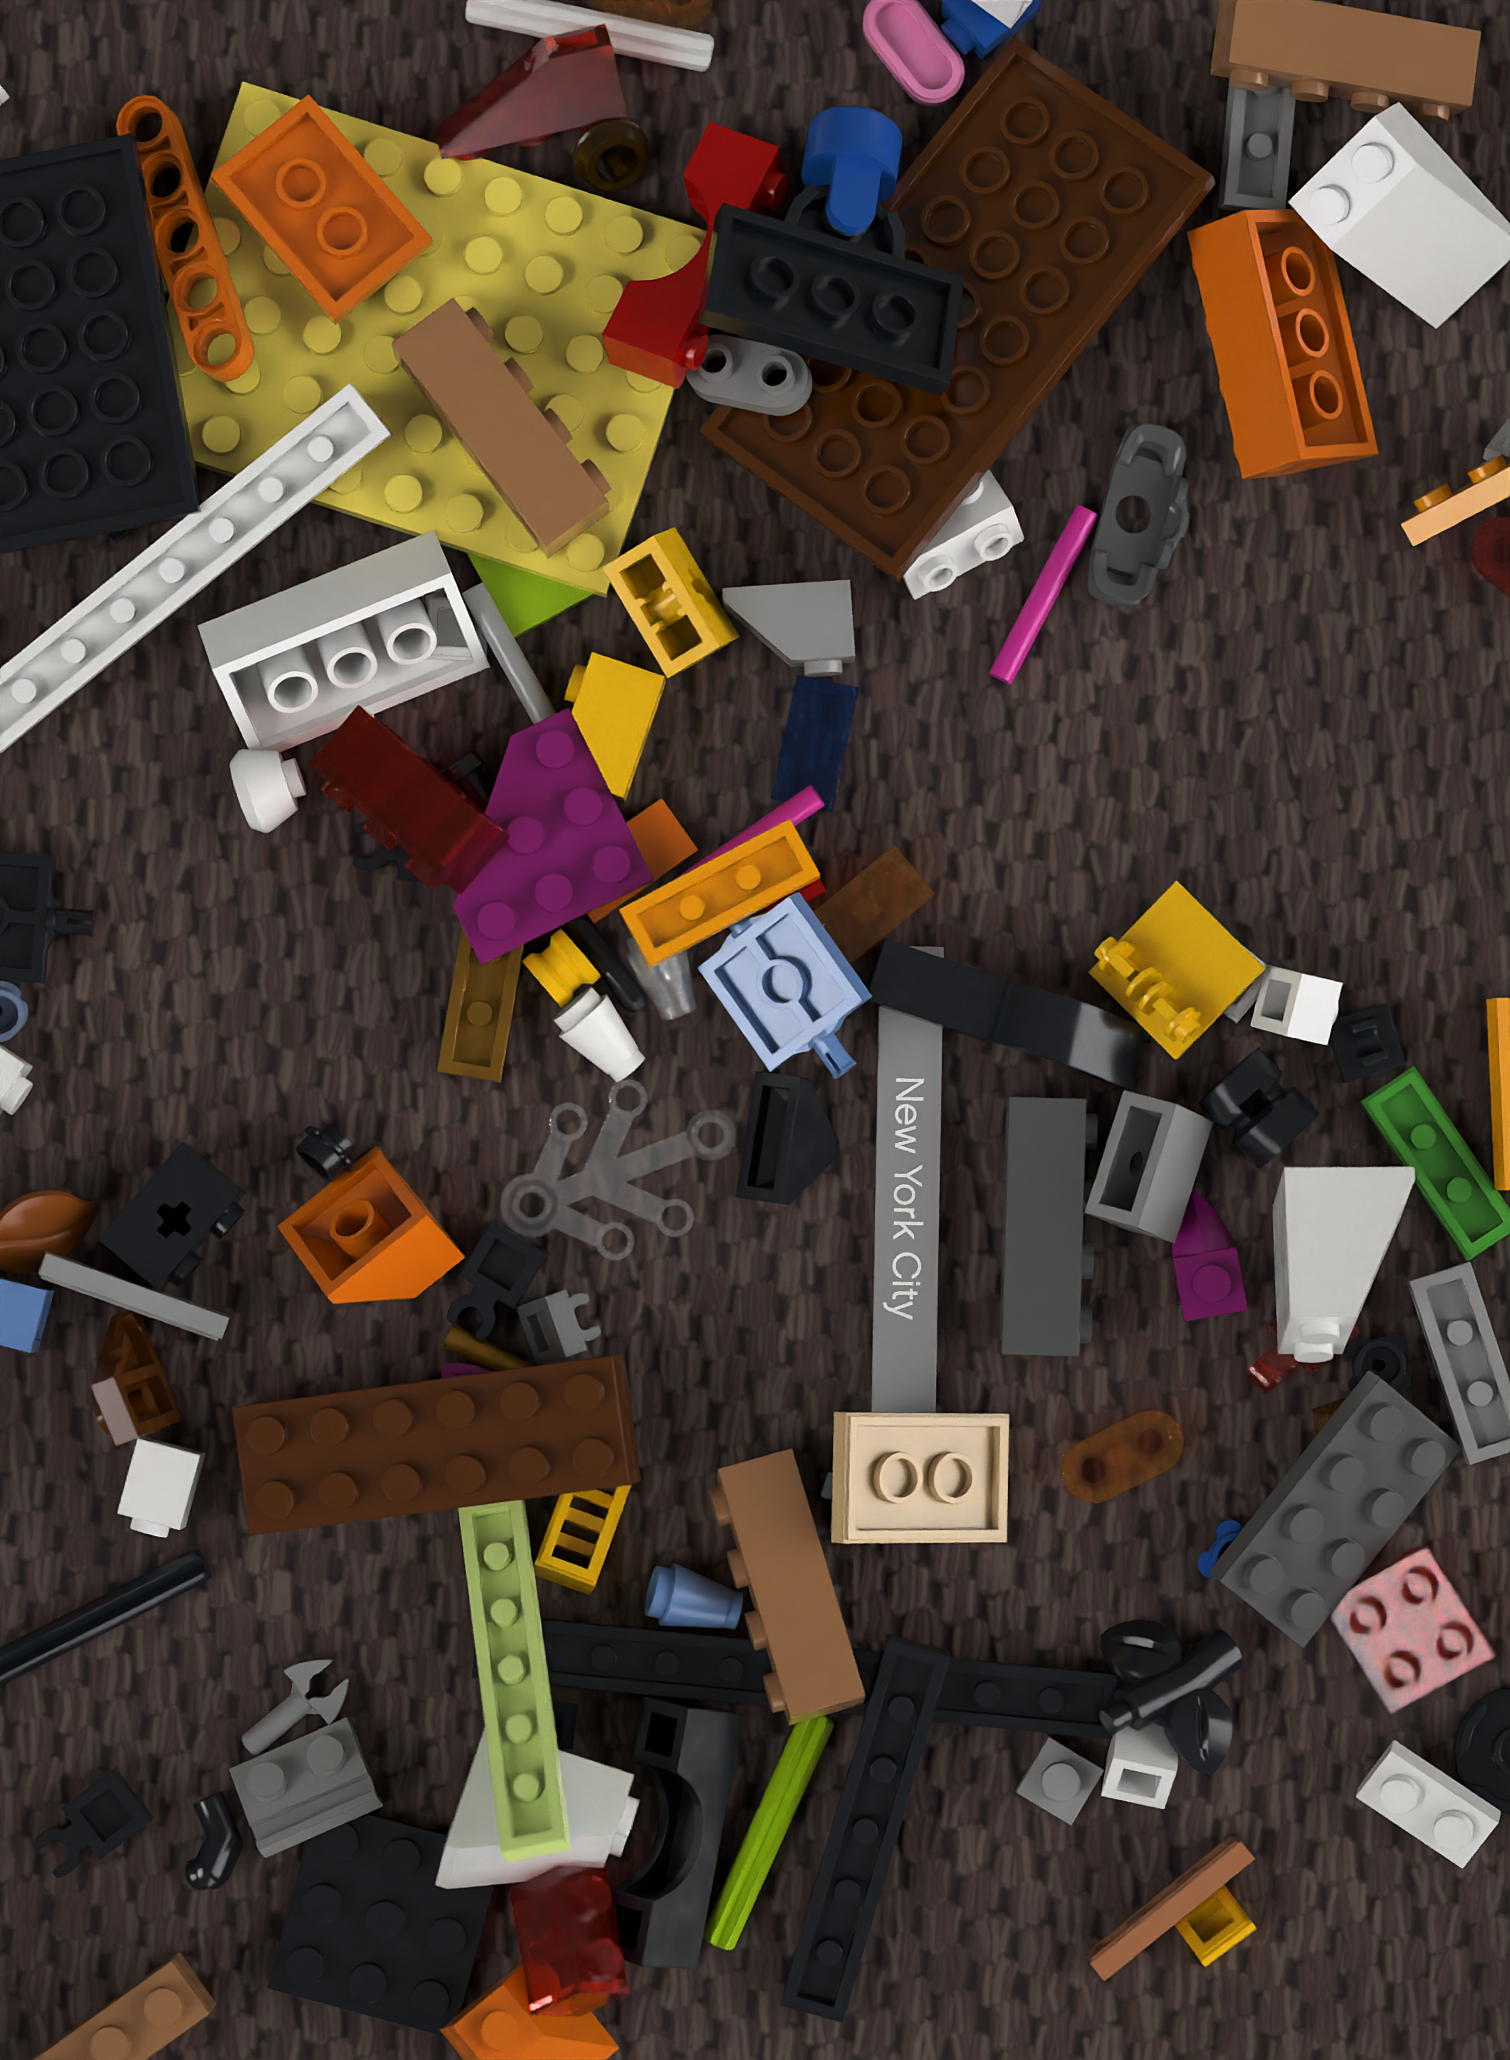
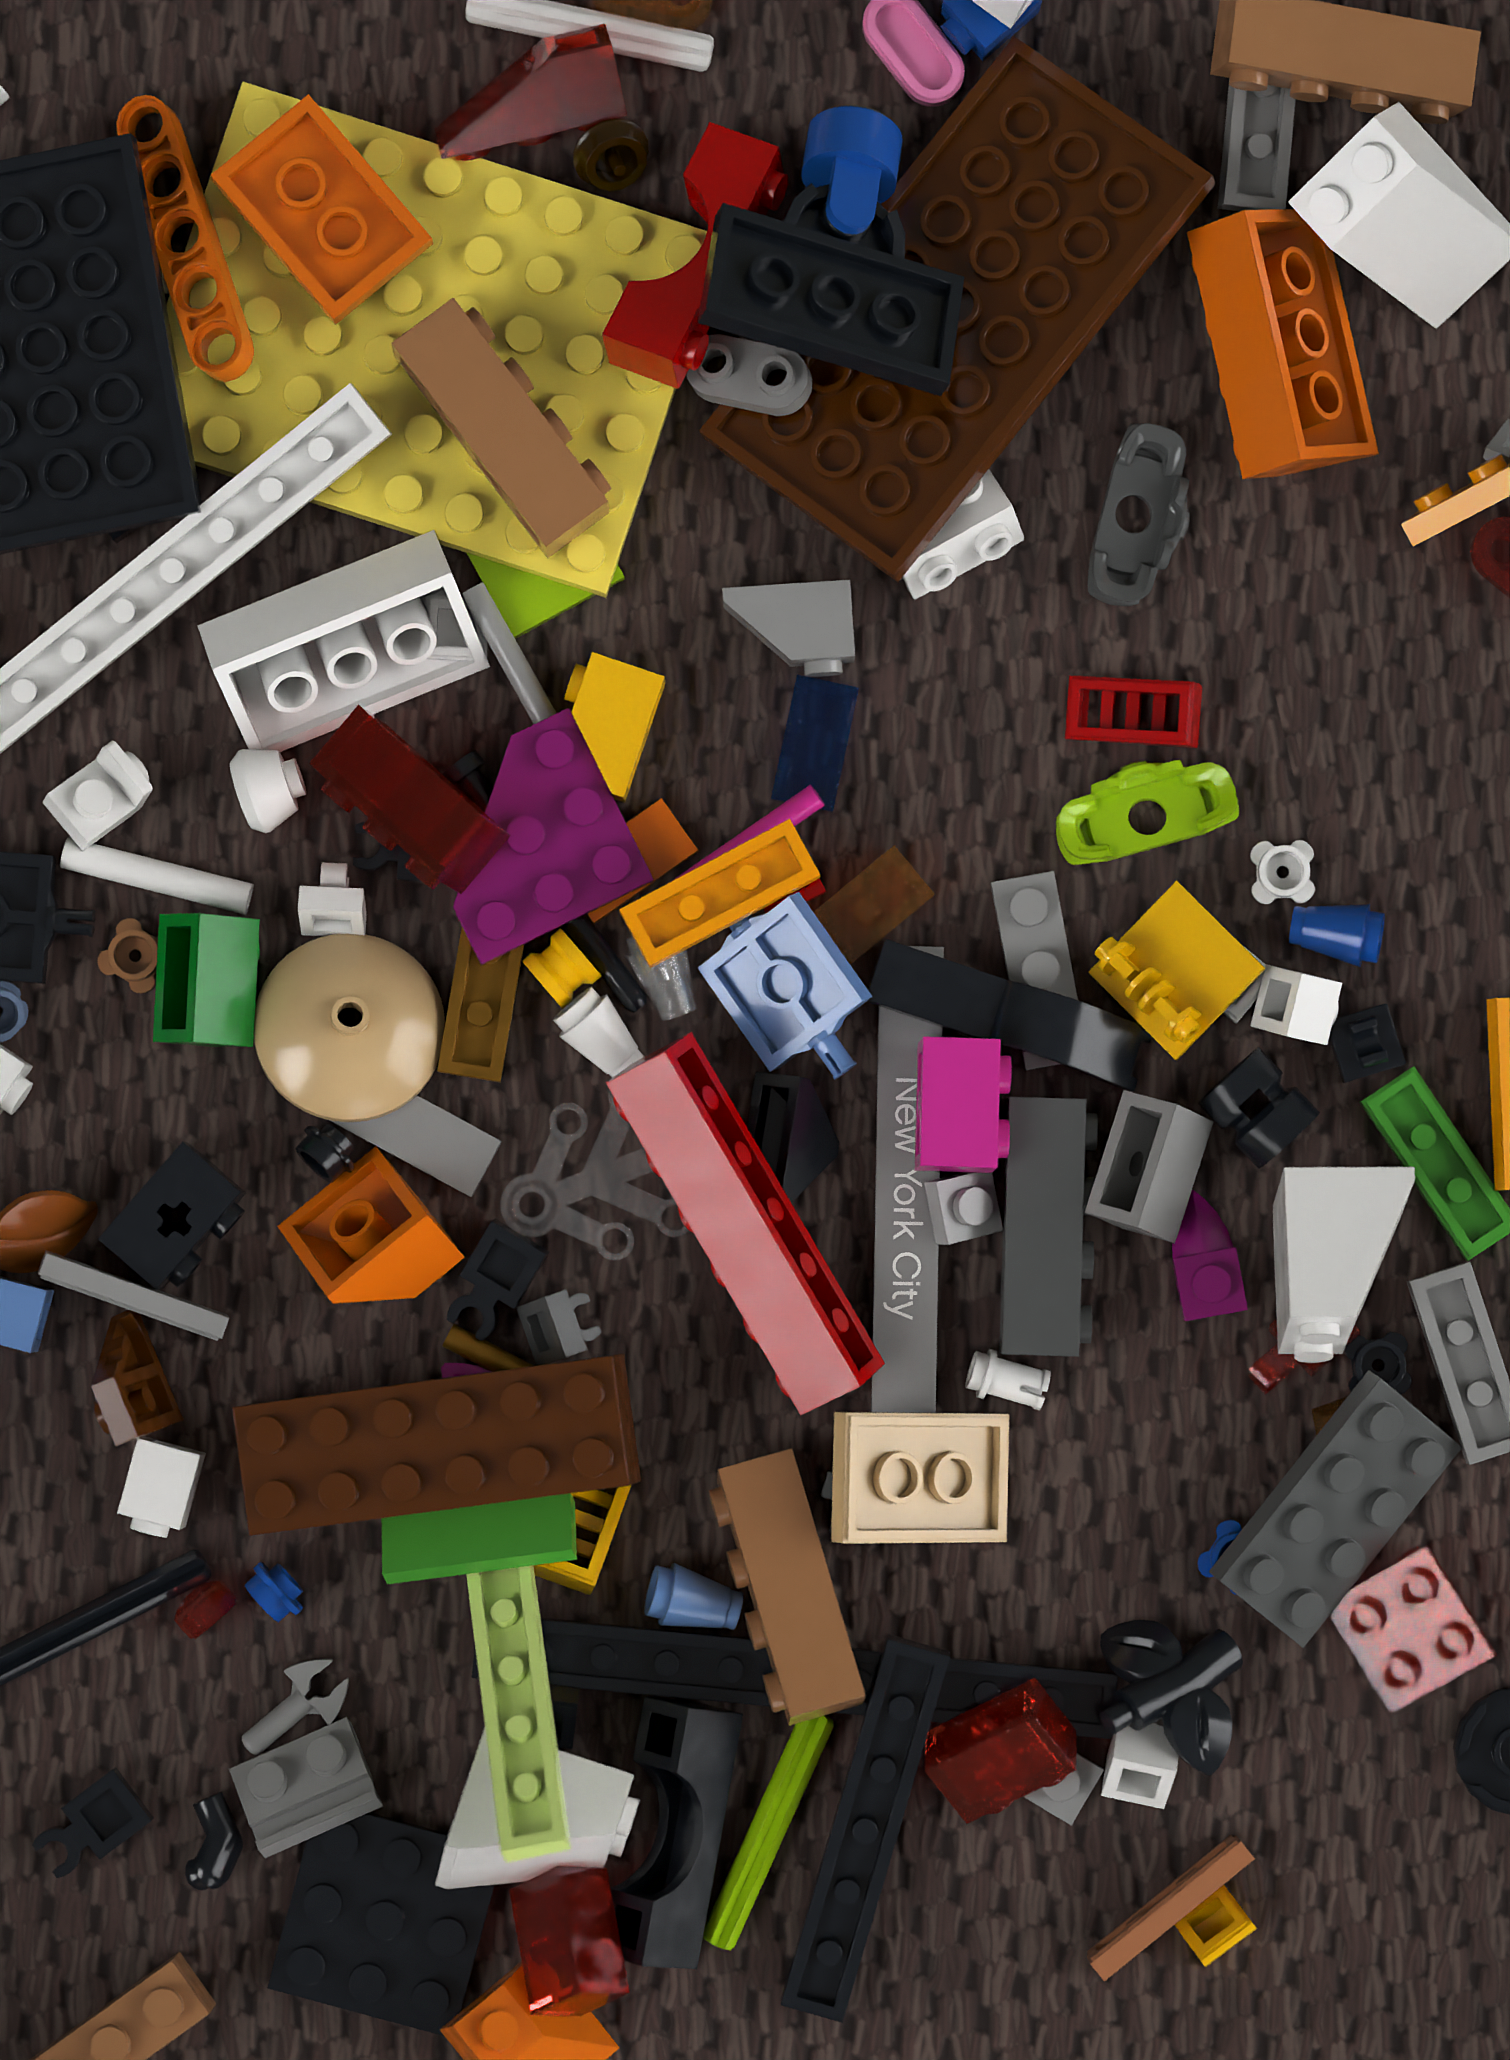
(100, 795): none -> white bracket
(117, 957): none -> medium nougat plate
(158, 876): none -> white piece
(204, 1607): none -> clear red tile
(206, 980): none -> green brick
(275, 1591): none -> blue plate
(332, 905): none -> white tile
(340, 1068): none -> tan dish
(432, 1142): none -> light grey tile
(479, 1538): none -> bright green tile
(670, 602): yellow brick -> none
(745, 1224): none -> brick
(960, 1105): none -> dark pink brick
(963, 1207): none -> light grey plate
(1001, 1751): none -> clear red brick
(1007, 1379): none -> white pin
(1034, 939): none -> light grey plate
(1043, 594): dark pink bar -> none
(1120, 1453): clear orange plate -> none
(1188, 716): none -> red slope
(1192, 796): none -> lime piece
(1295, 859): none -> white plate
(1339, 931): none -> blue cone
(1428, 1804): white plate -> none

